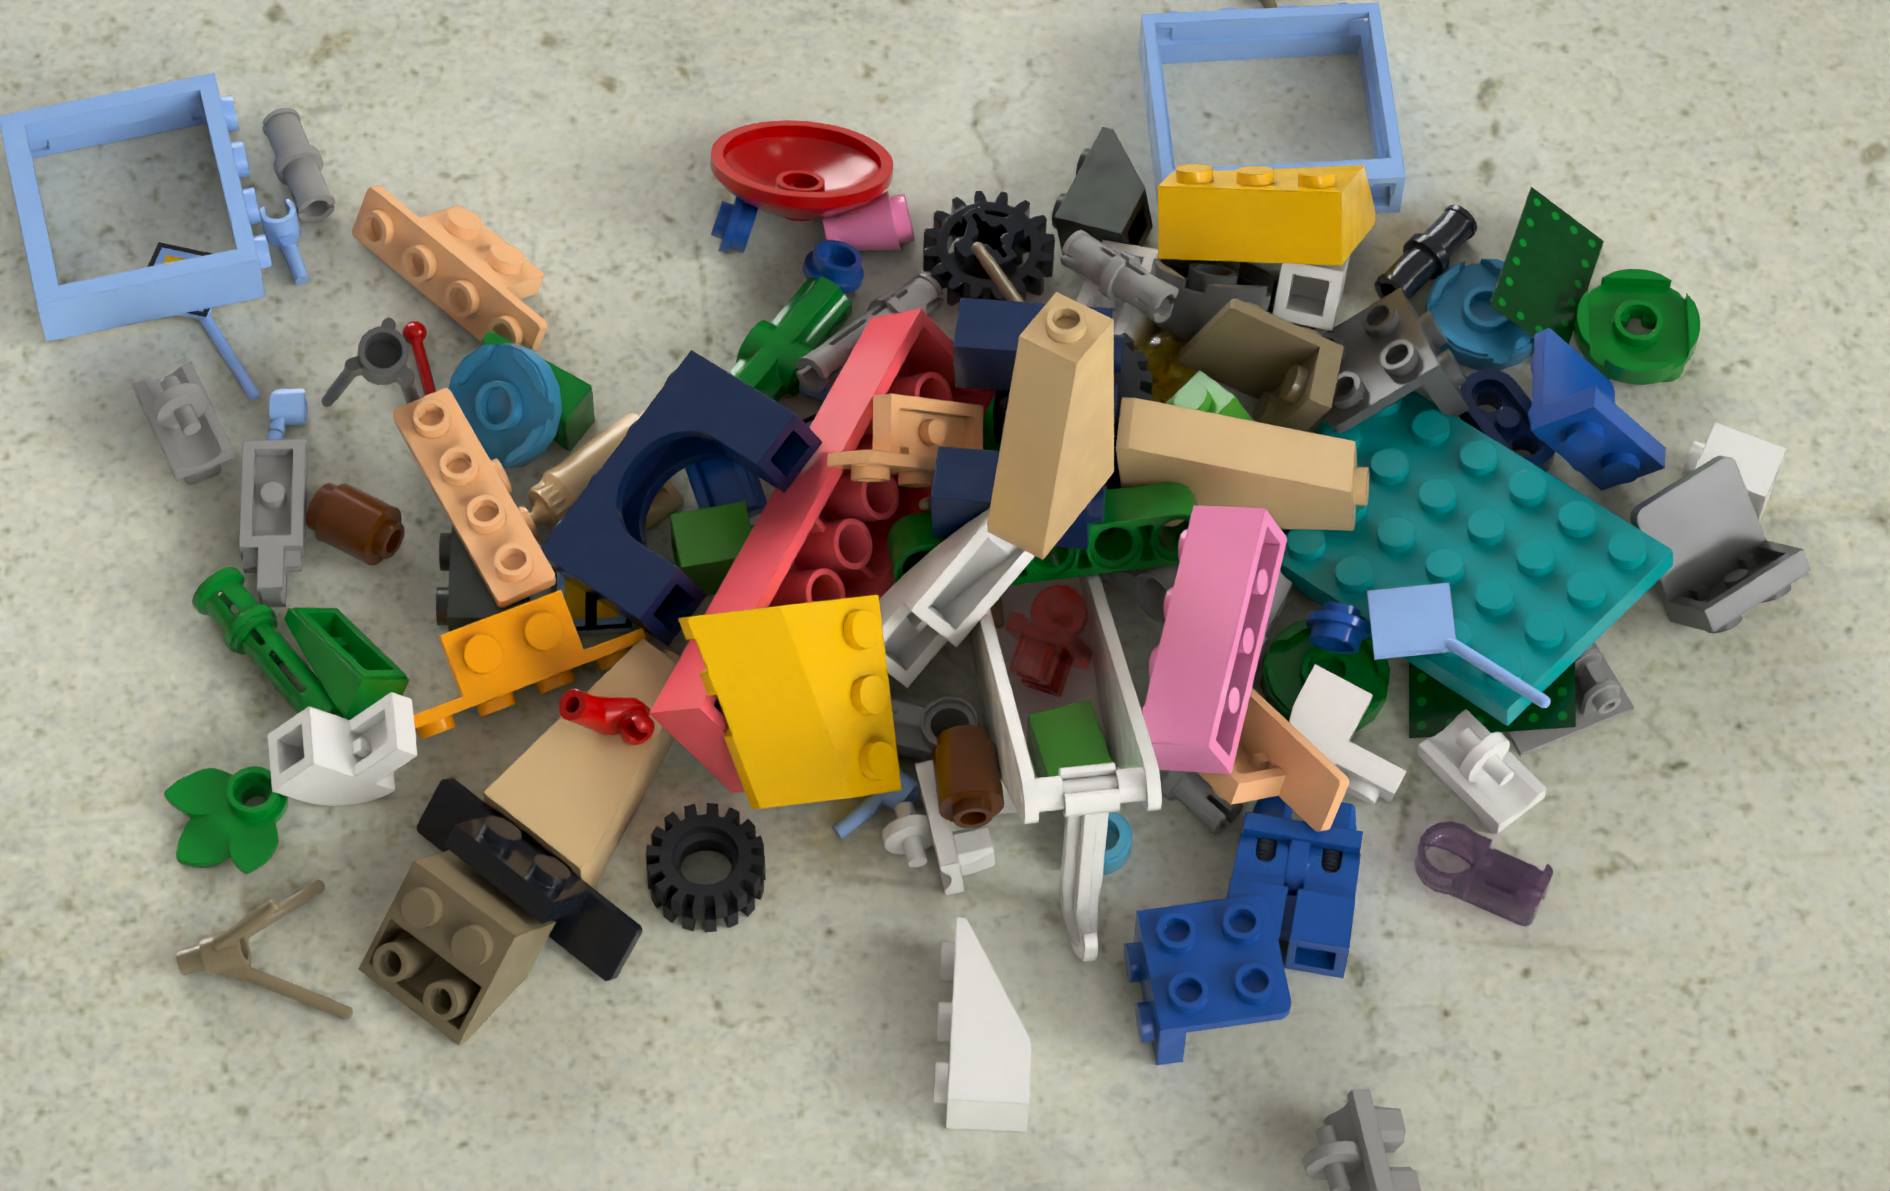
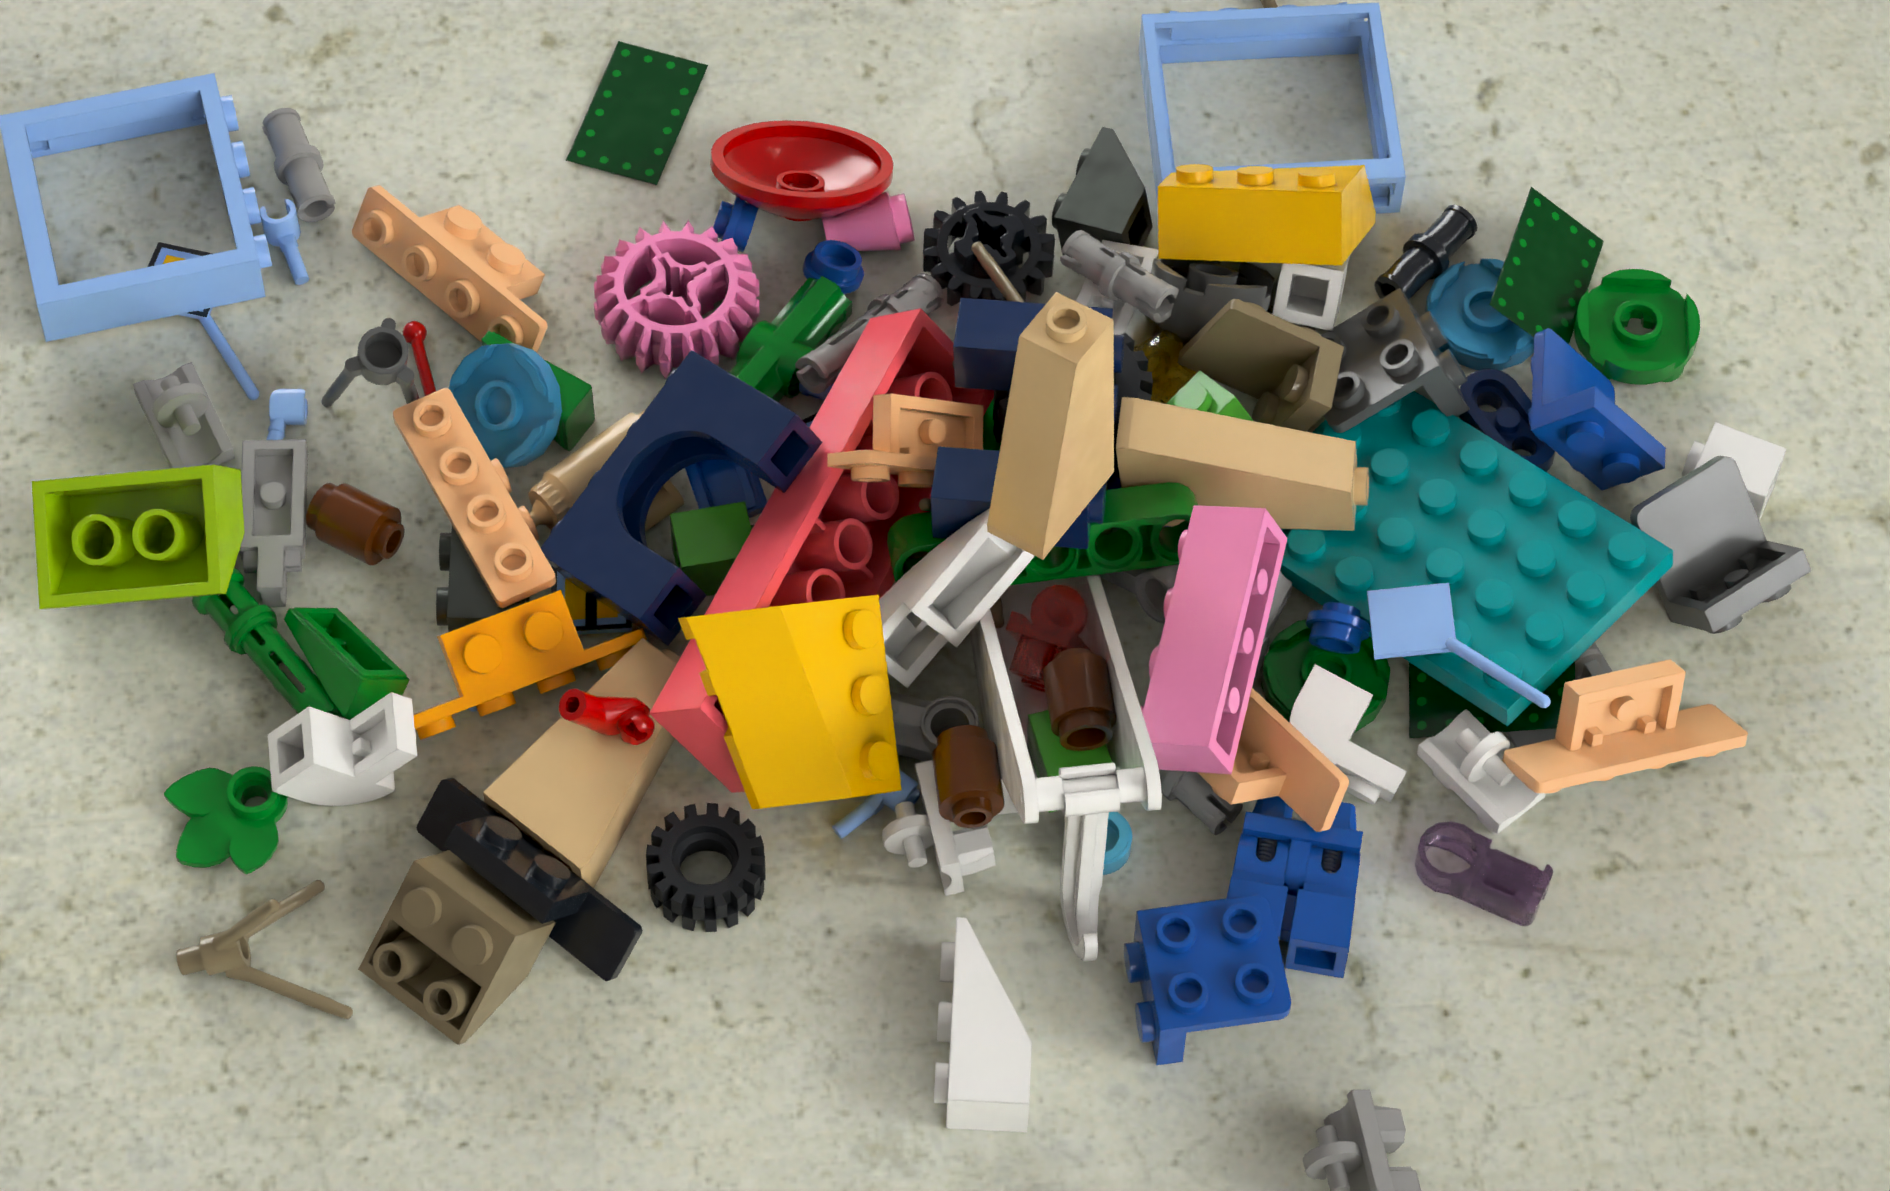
(137, 535): none -> lime slope
(637, 113): none -> dark green sticker
(690, 271): none -> bright pink gear
(1079, 699): none -> reddish brown brick
(1623, 726): none -> light nougat bracket

